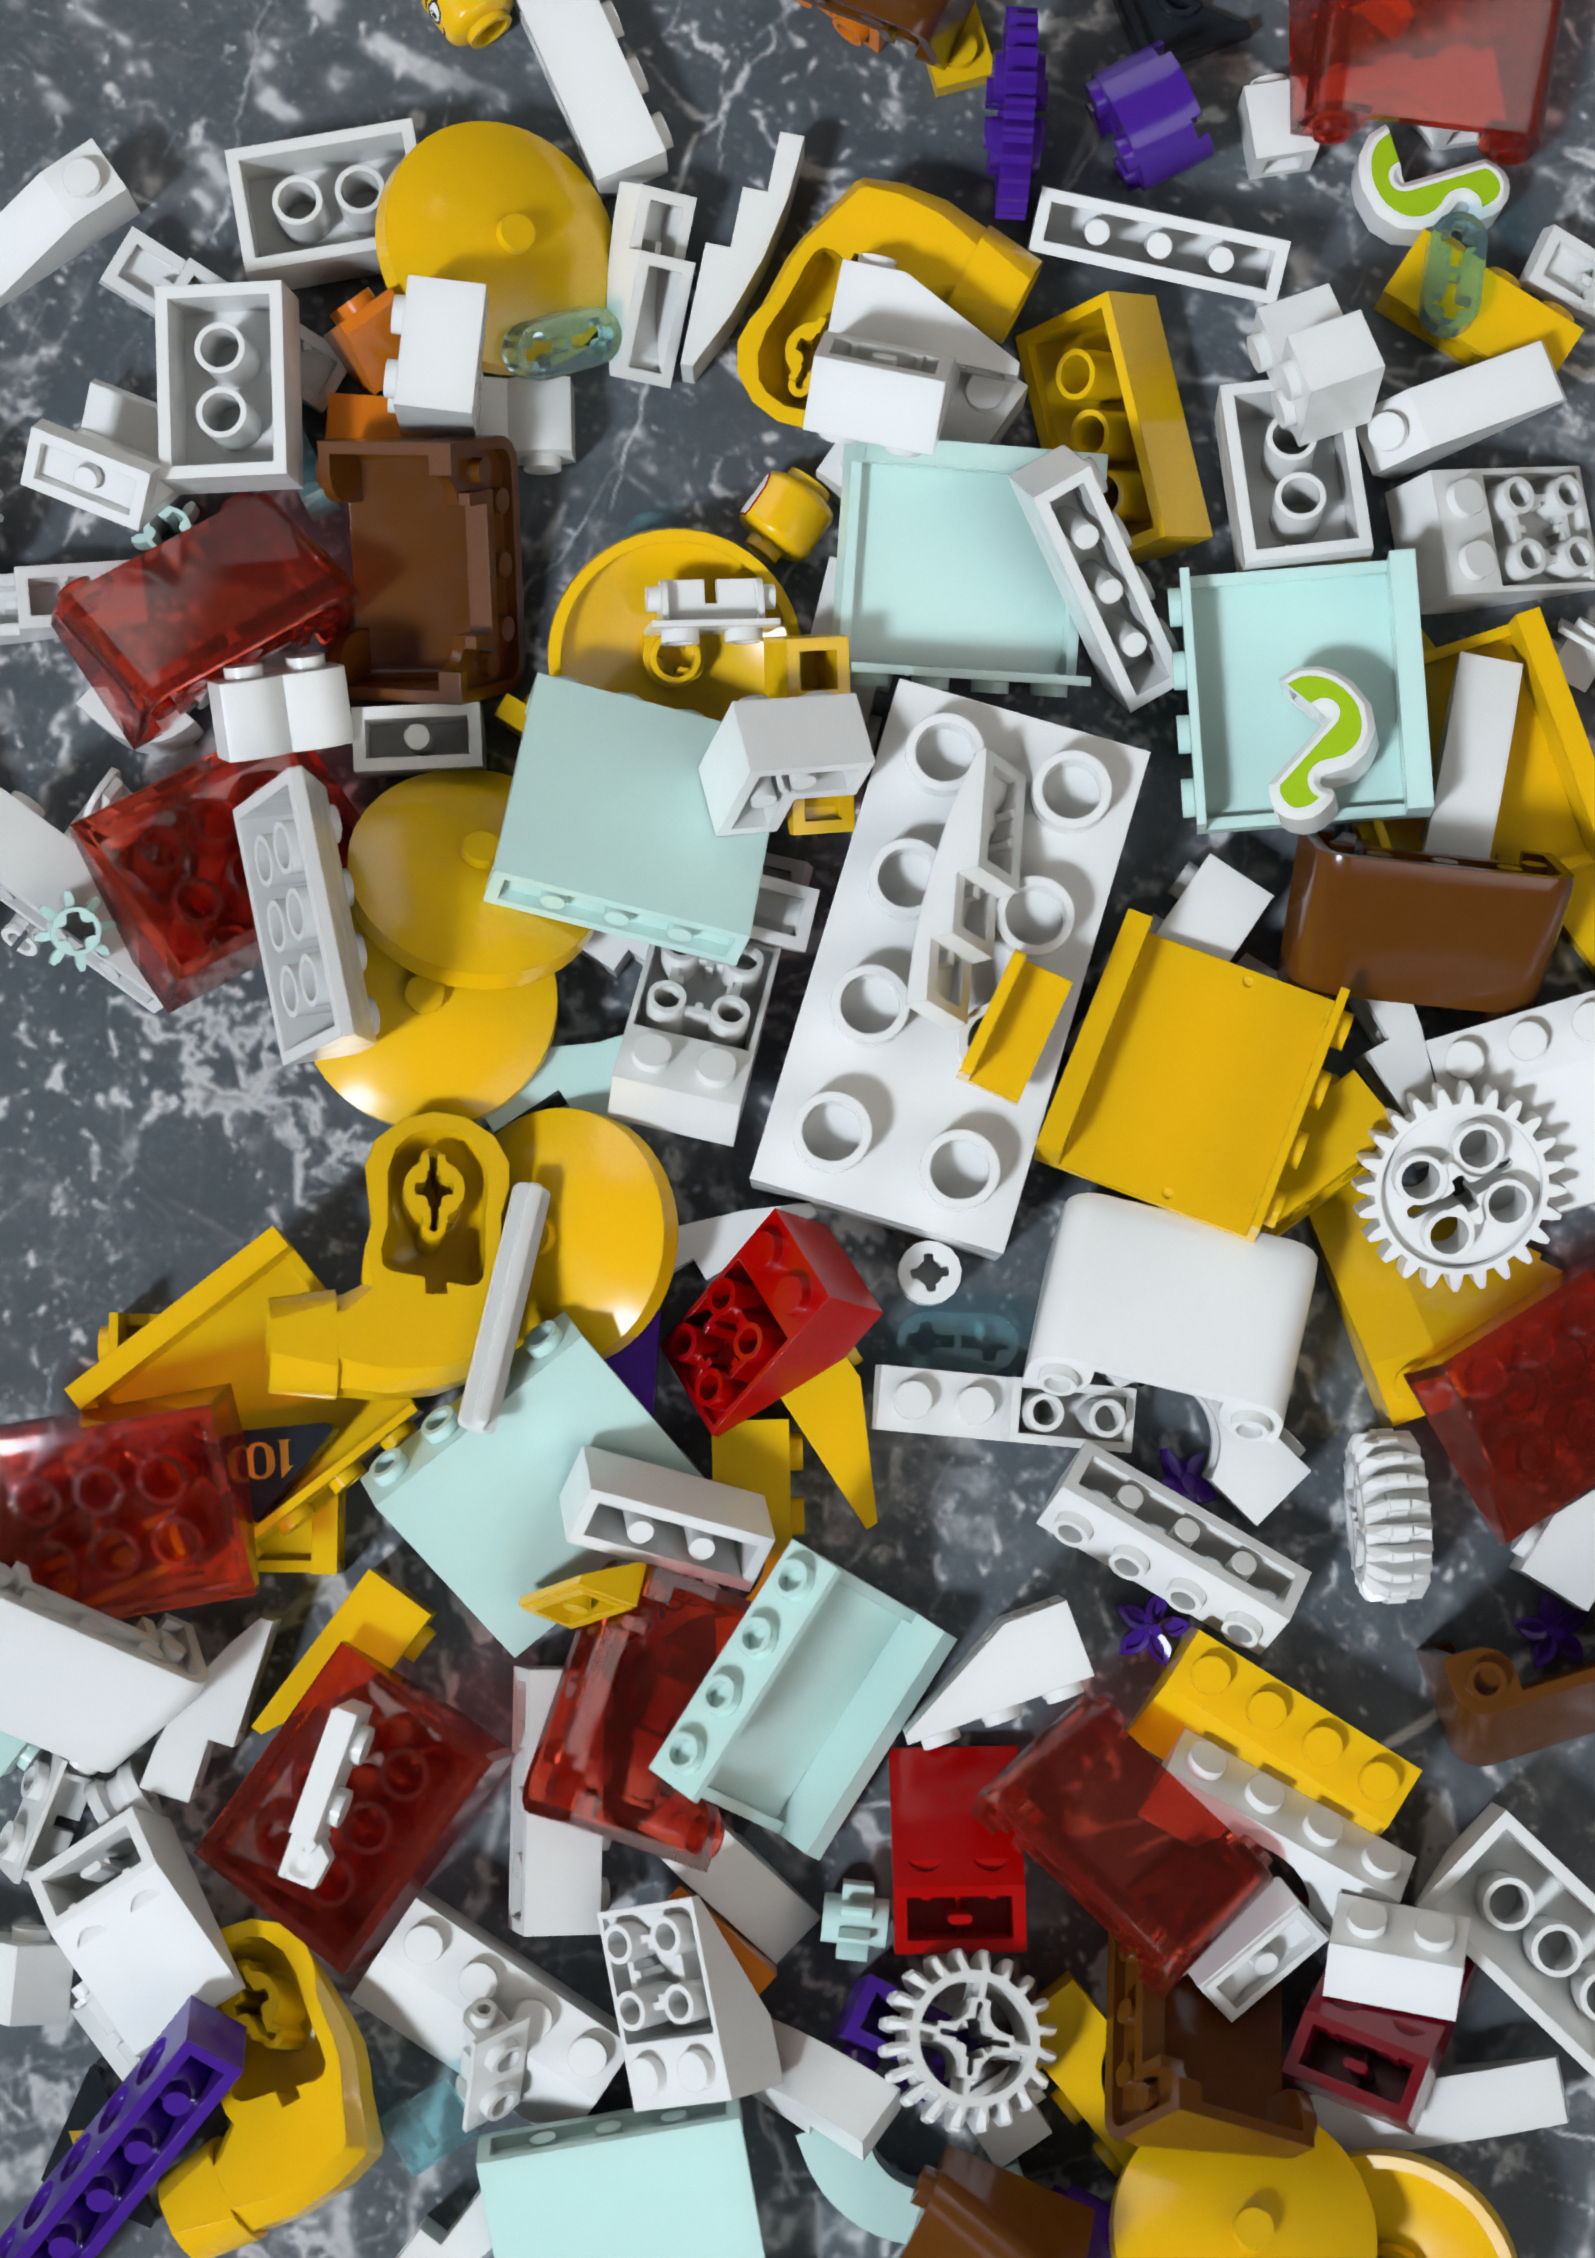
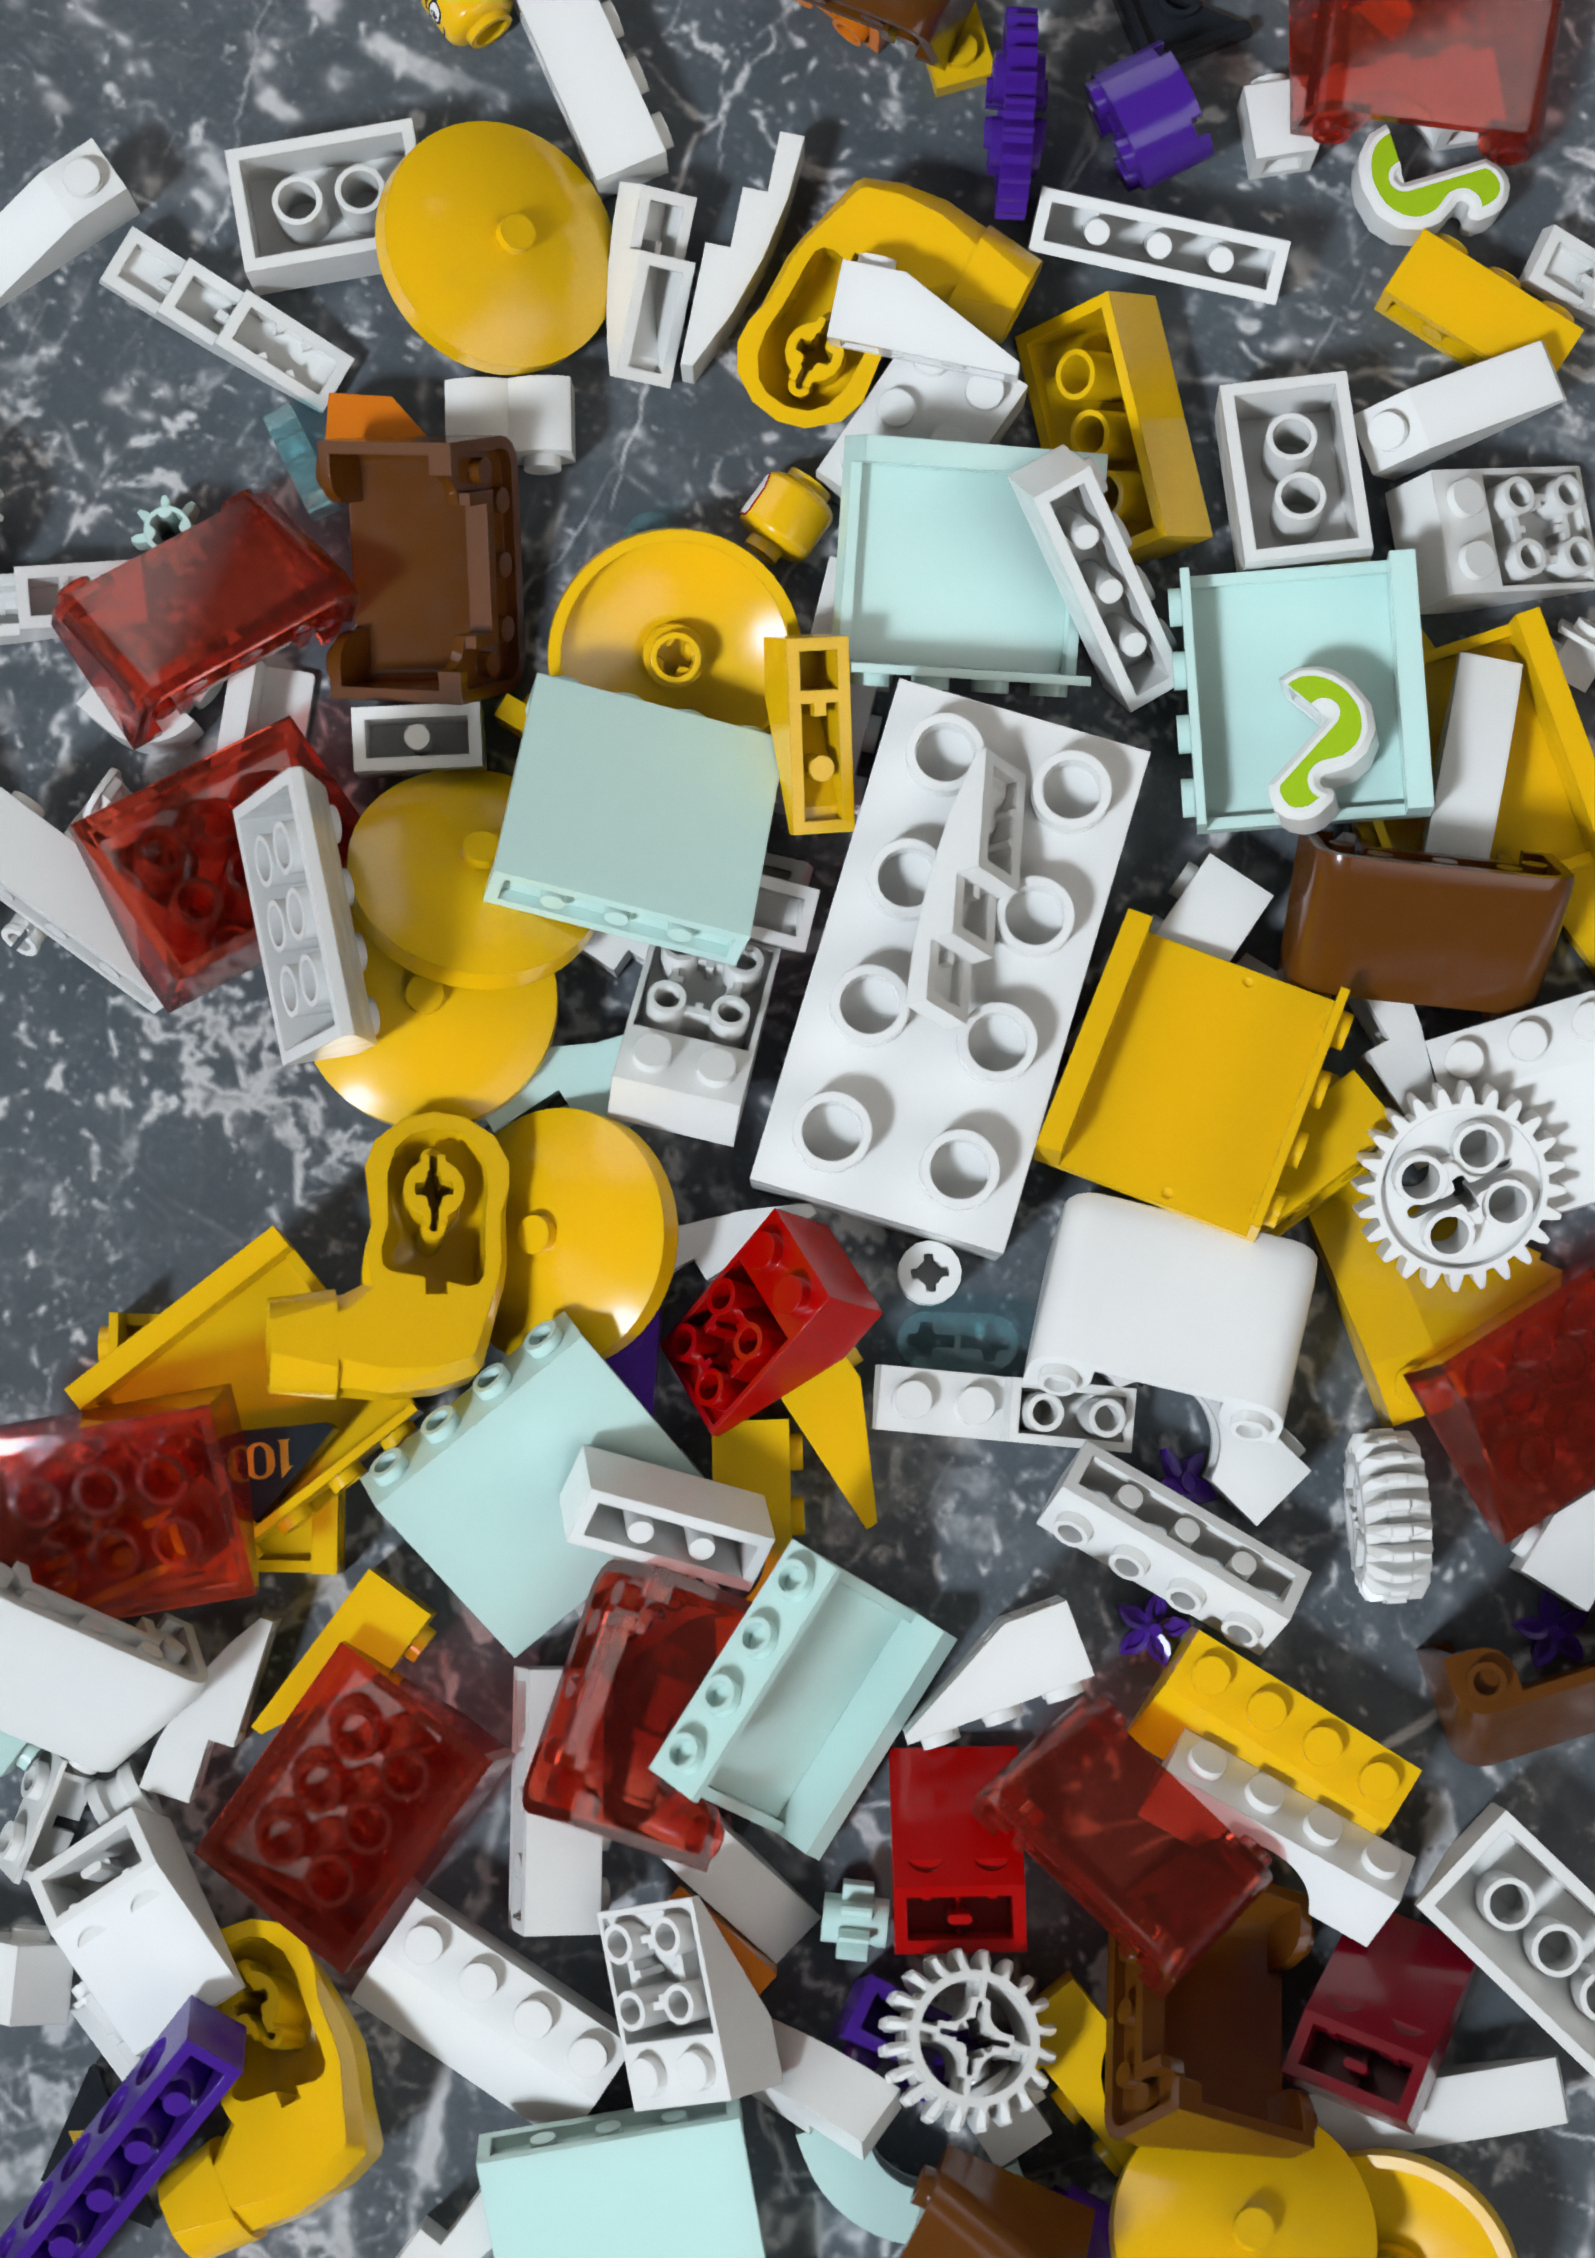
(89, 942): light aqua gear -> none
(106, 463): white panel -> none
(229, 387): white brick -> none
(280, 709): white brick -> none
(324, 1795): white hinge -> none
(365, 338): orange slope -> none
(427, 2126): clear light blue panel -> none
(439, 367): white brick -> none
(491, 2063): white hinge -> none
(504, 1308): white axle -> none
(565, 356): clear light blue beam -> none
(588, 1596): yellow slope -> none
(685, 615): white hinge -> none
(781, 753): white brick -> none
(879, 394): white slope -> none
(1014, 1029): yellow panel -> none
(1259, 1950): white slope -> none
(1318, 364): white brick -> none
(1396, 1956): white brick -> none
(1467, 276): clear light blue beam -> none

